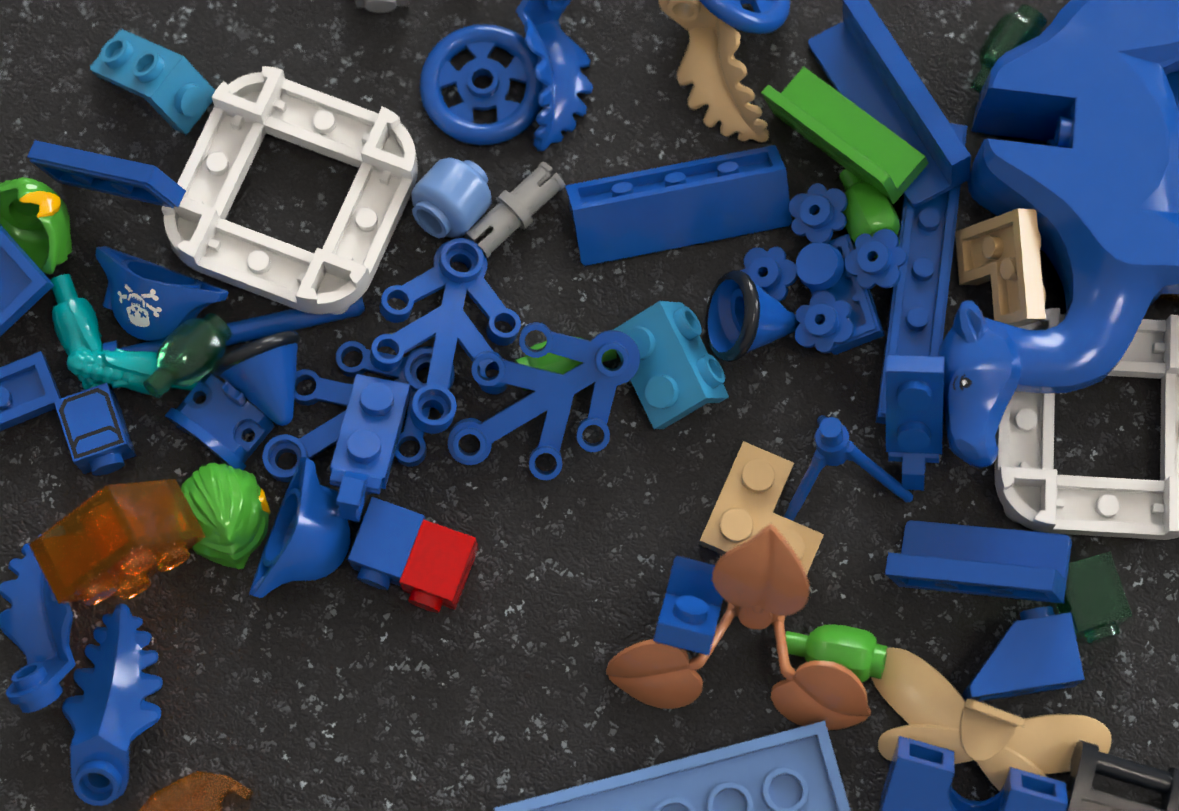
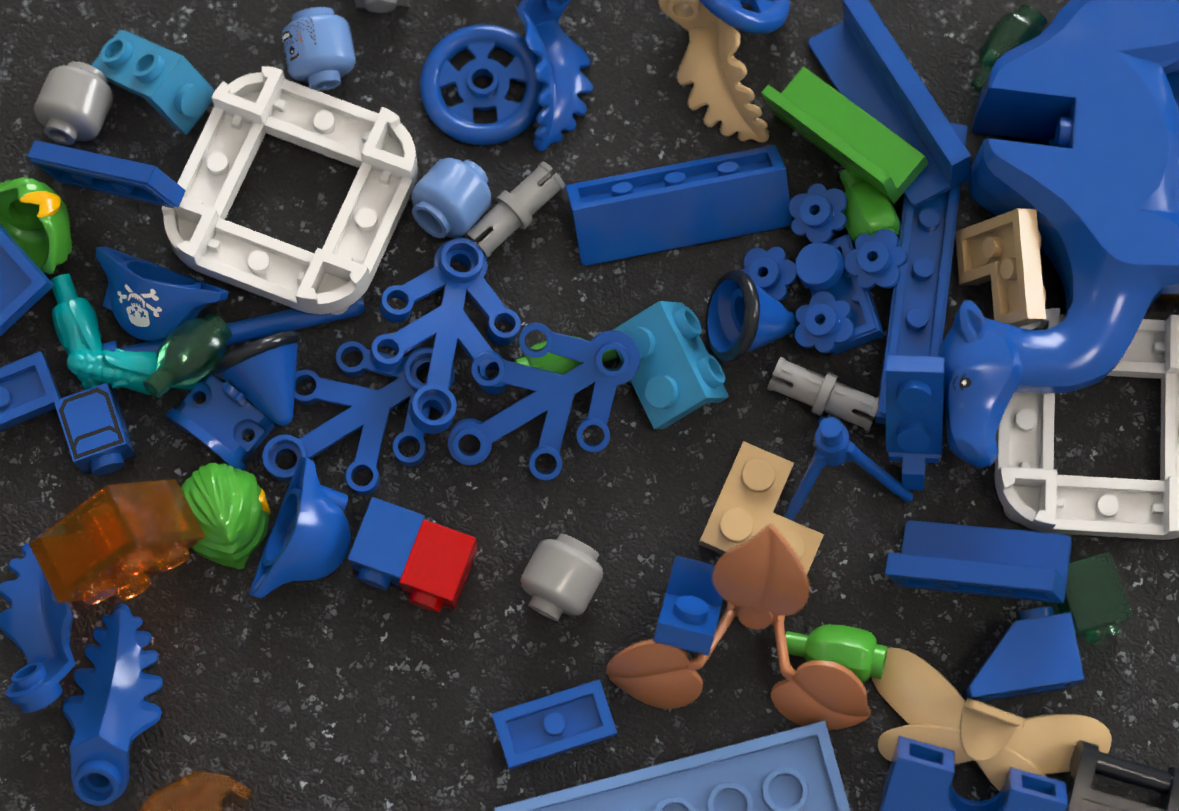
(73, 103): none -> light grey head
(318, 48): none -> medium blue head
(367, 441): blue hinge -> none
(554, 724): none -> blue plate
(562, 577): none -> light grey head
(824, 393): none -> light grey pin

